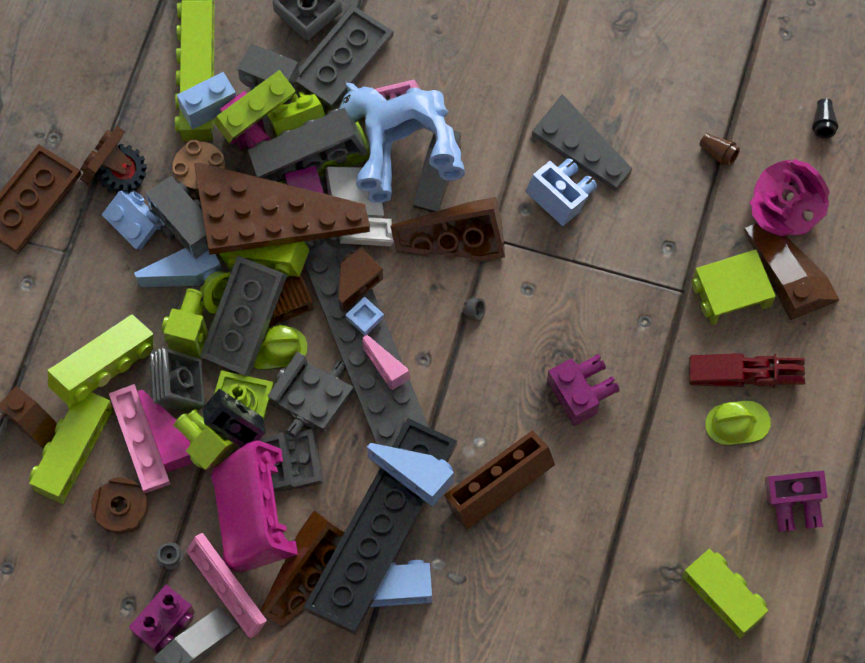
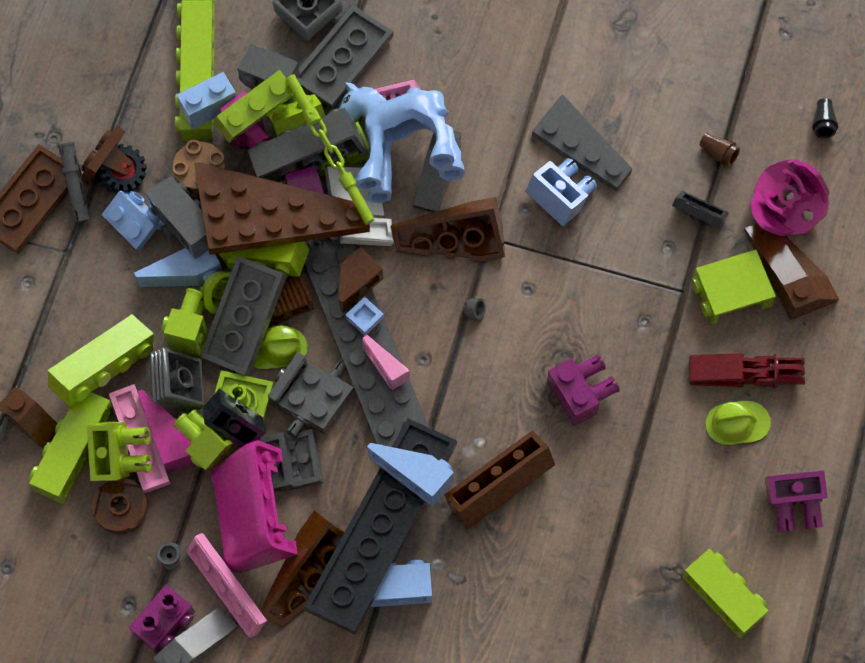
(75, 187): none -> dark grey pin
(109, 450): none -> lime brick
(346, 179): none -> lime piece
(700, 209): none -> black plate

